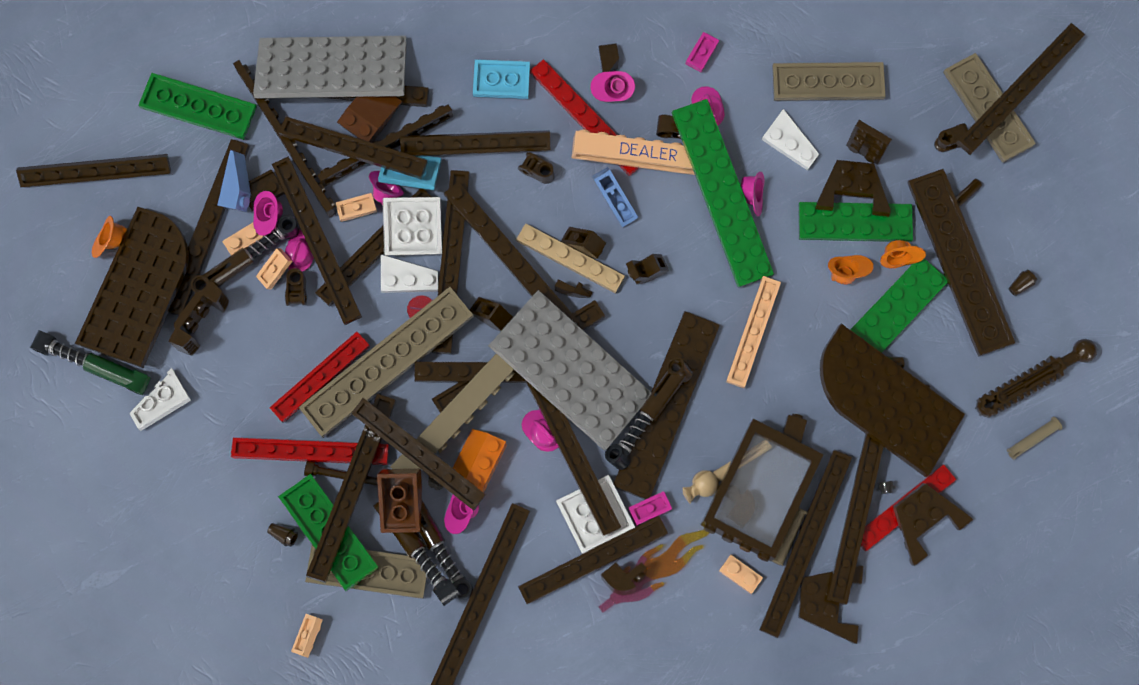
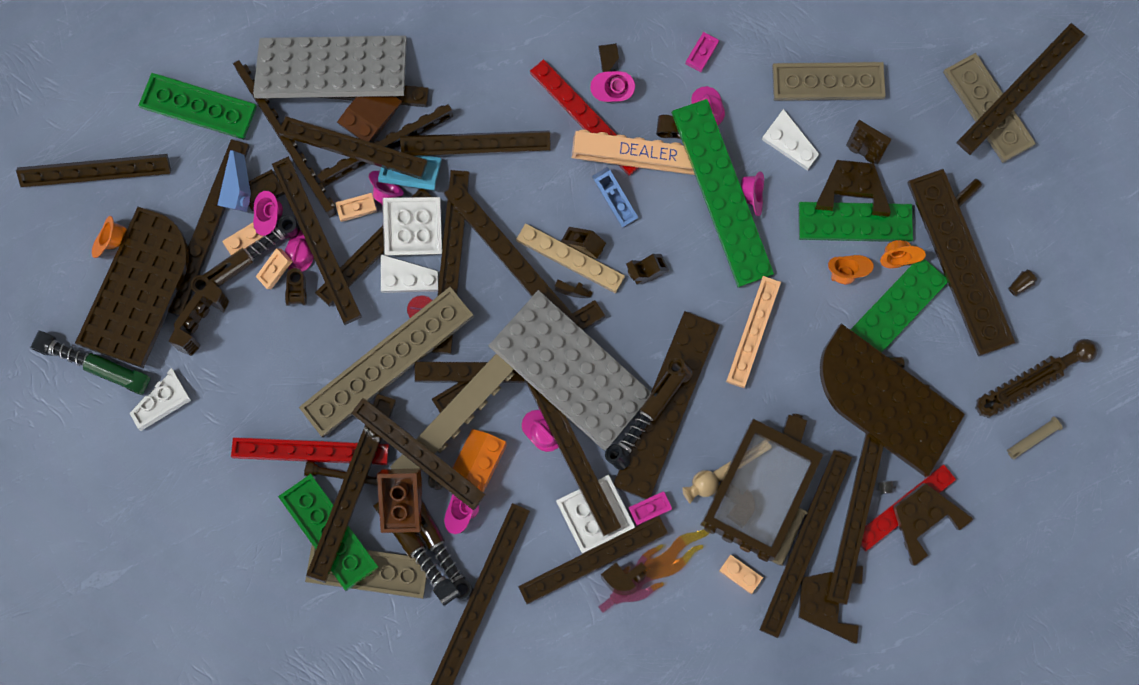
(283, 534): dark brown cone -> none
(306, 636): light nougat plate -> none
(319, 376): red plate -> none
(491, 313): dark brown slope -> none
(501, 79): medium azure plate -> none
(534, 166): dark brown piece -> none
(948, 138): dark brown piece -> none

